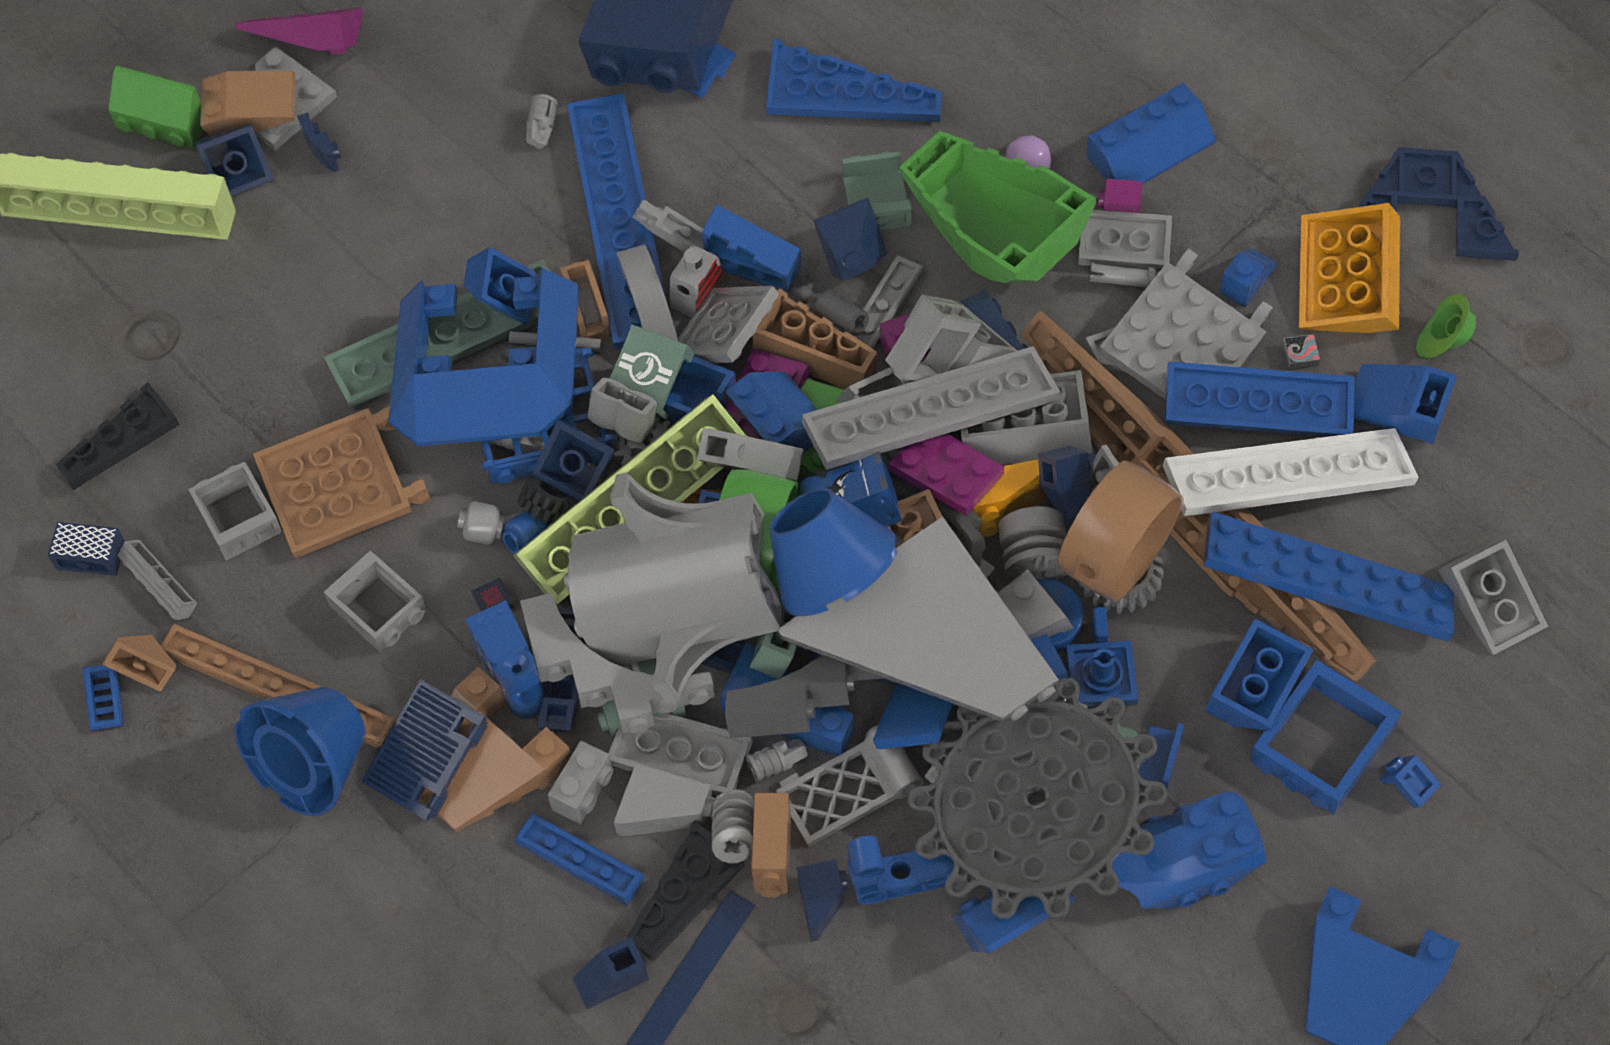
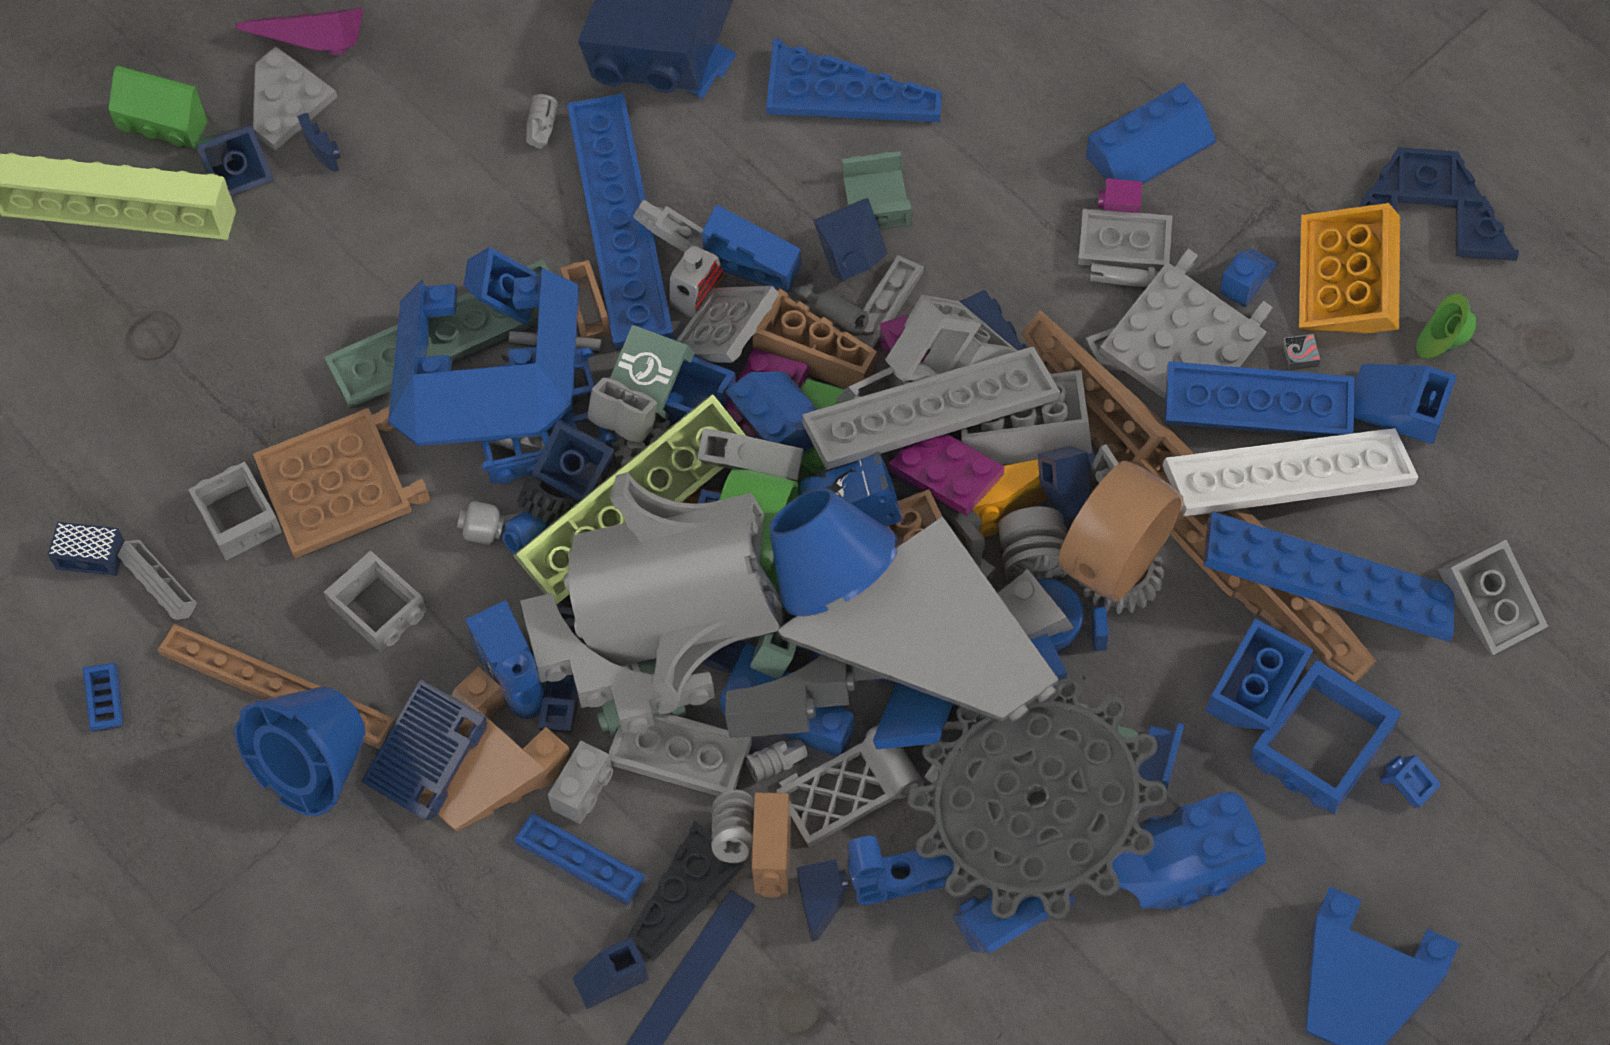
(129, 431): black wing -> none
(141, 660): medium nougat slope -> none
(247, 98): medium nougat slope -> none
(491, 594): tile -> none
(646, 291): light grey slope -> none
(661, 802): light grey slope -> none
(997, 210): bright green windscreen -> none
(1030, 149): lavender hair -> none
(1103, 672): blue plate -> none

